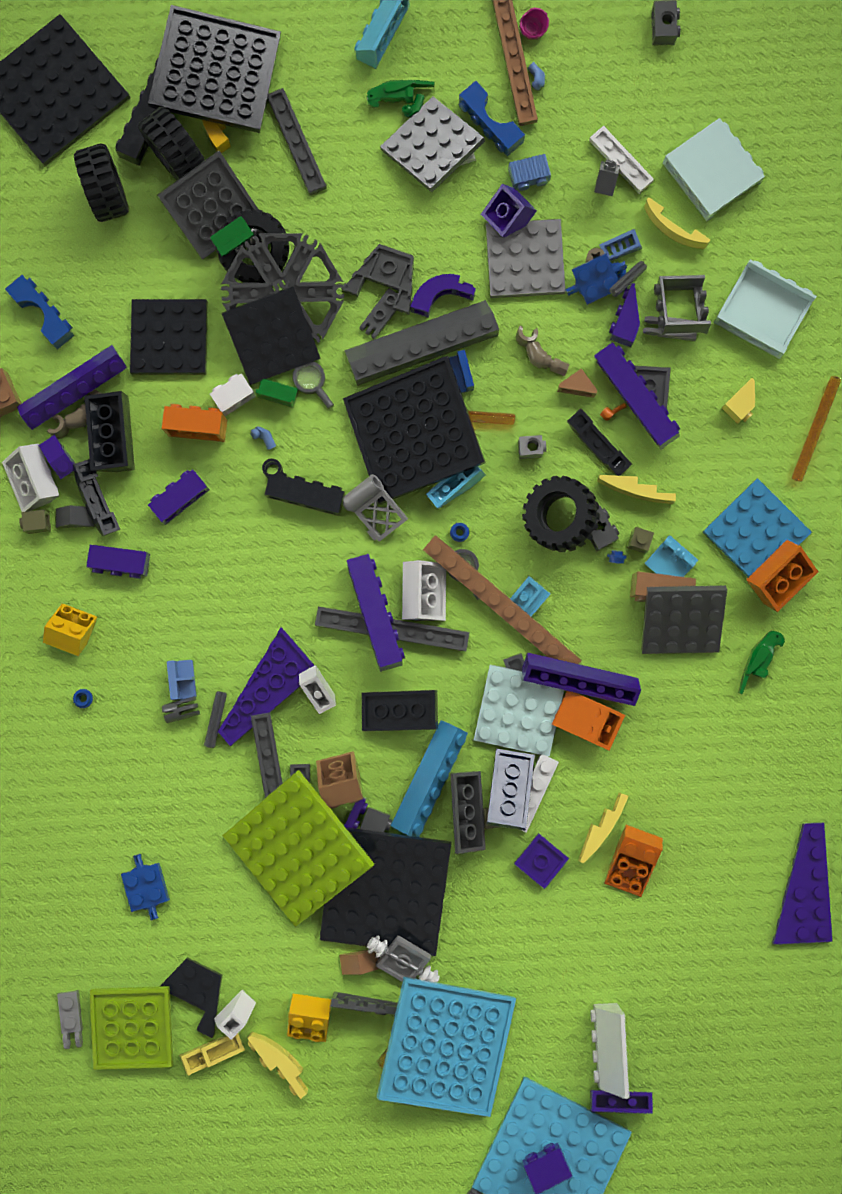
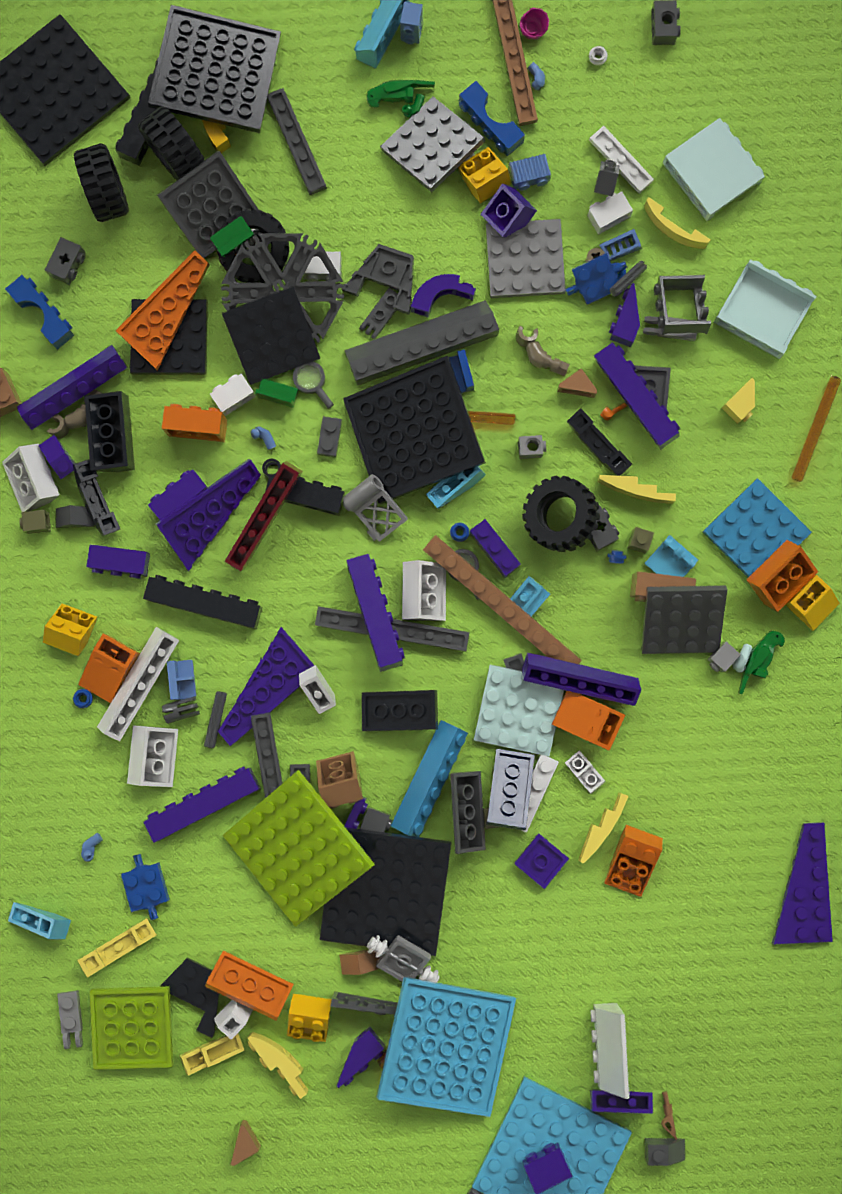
(39, 921): none -> medium azure slope
(64, 252): none -> dark grey brick
(88, 847): none -> medium blue arm
(108, 667): none -> orange slope
(117, 947): none -> light yellow slope
(137, 684): none -> white brick
(152, 756): none -> white slope
(160, 315): none -> orange wing
(201, 518): none -> dark purple wing
(201, 805): none -> dark purple brick
(202, 602): none -> black brick
(246, 1144): none -> medium nougat slope
(249, 985): none -> orange plate
(263, 516): none -> dark red brick
(317, 269): none -> white brick
(329, 436): none -> dark grey plate
(363, 1050): none -> dark purple slope
(411, 22): none -> brick
(484, 174): none -> yellow slope
(494, 548): none -> dark purple brick
(585, 772): none -> white slope
(598, 50): none -> white plate
(609, 212): none -> white brick
(664, 1151): none -> dark grey slope
(669, 1117): none -> medium nougat hand
(723, 657): none -> light grey brick
(740, 662): none -> light aqua arm
(813, 602): none -> yellow slope

